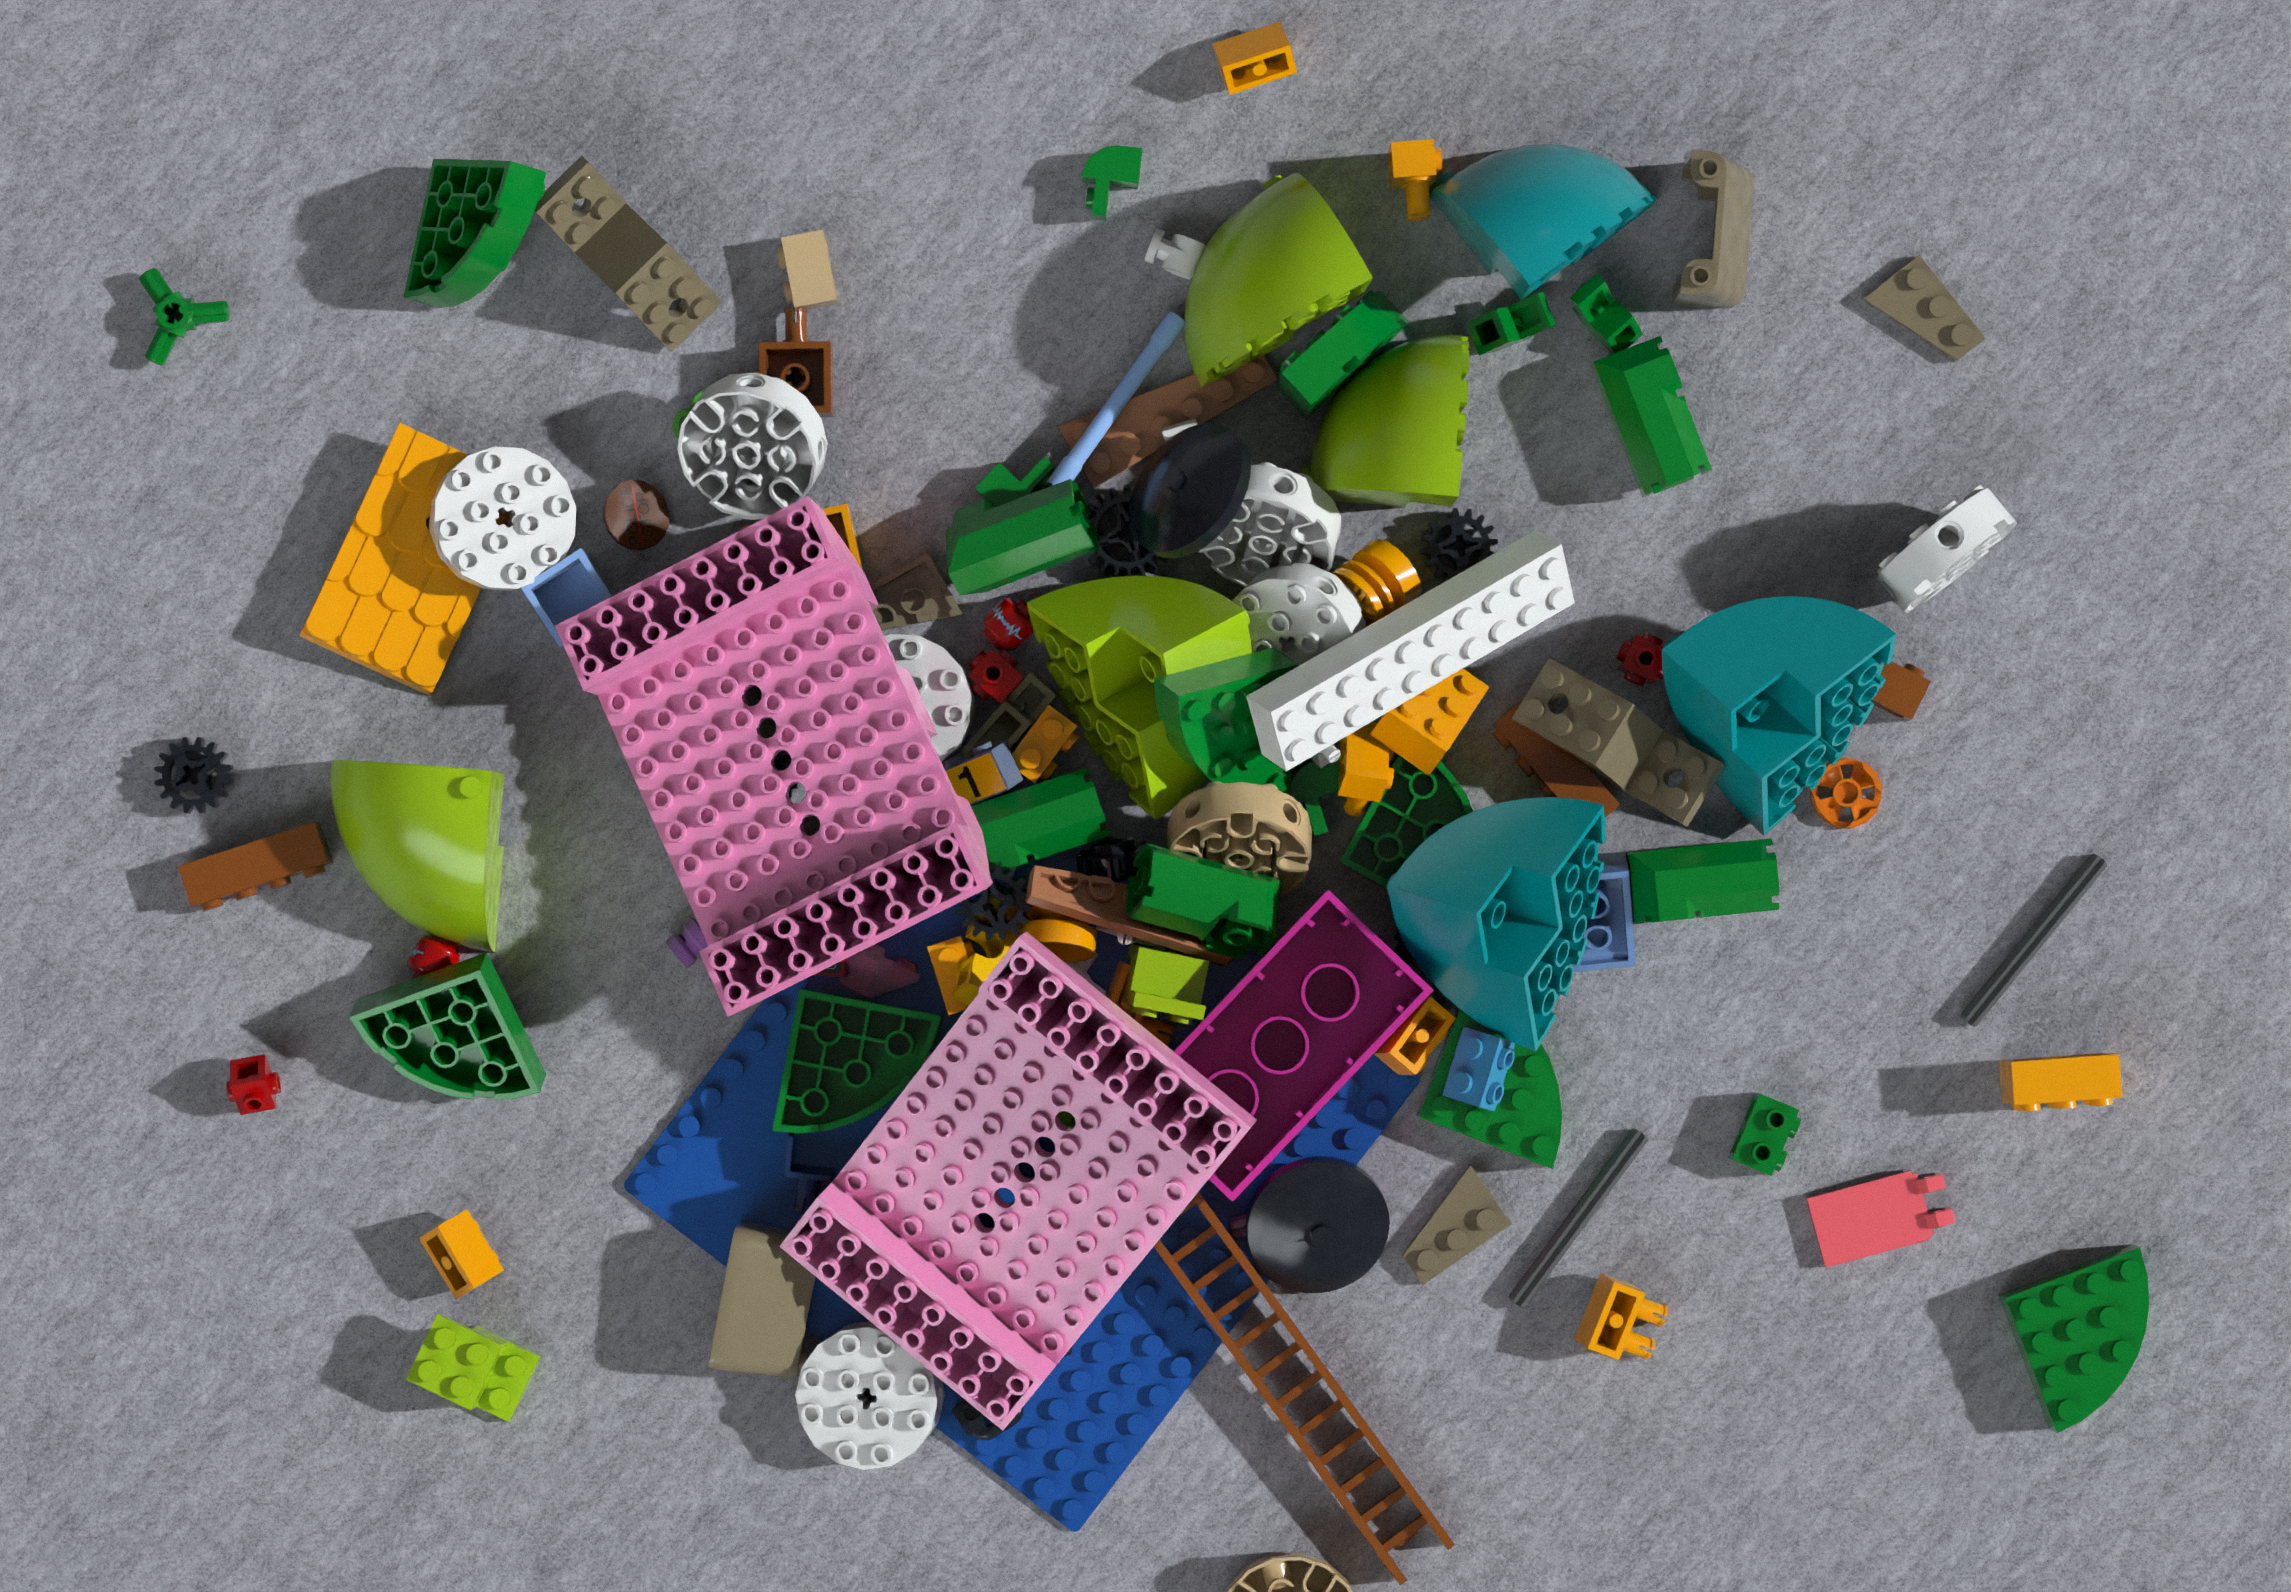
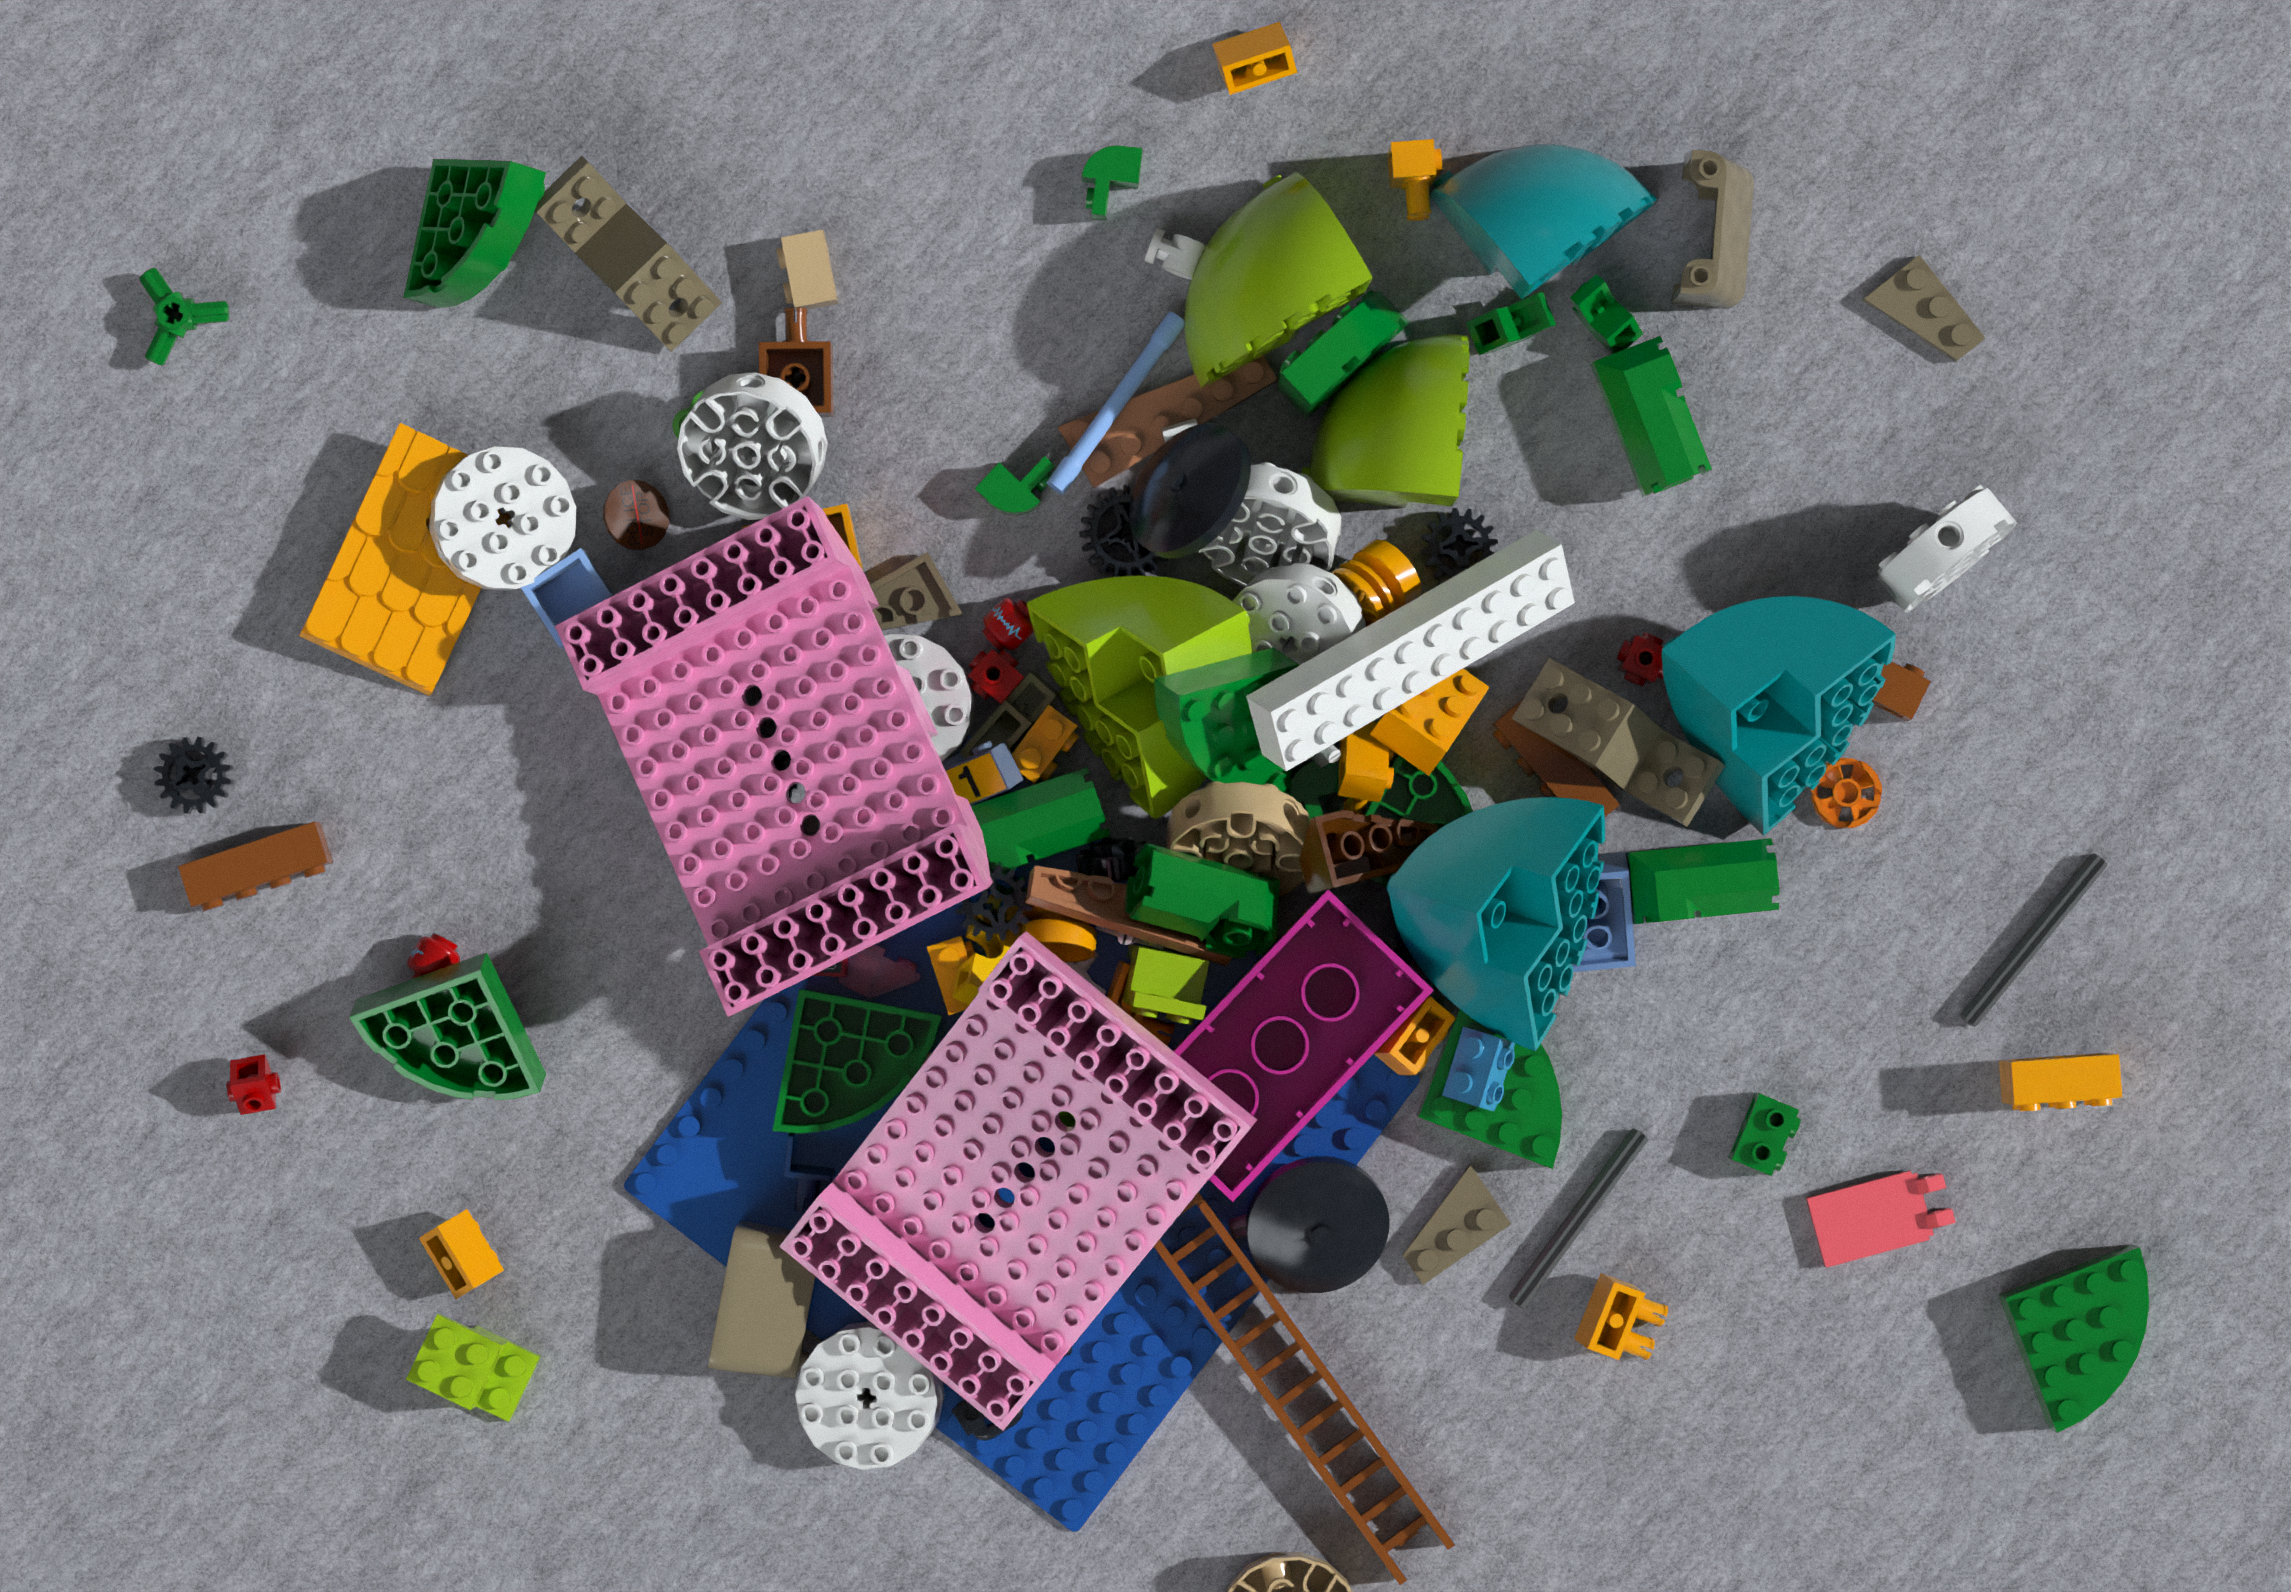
(426, 843): lime brick -> none
(688, 943): medium lavender wheel -> none
(1018, 538): green brick -> none
(1357, 847): none -> reddish brown wedge

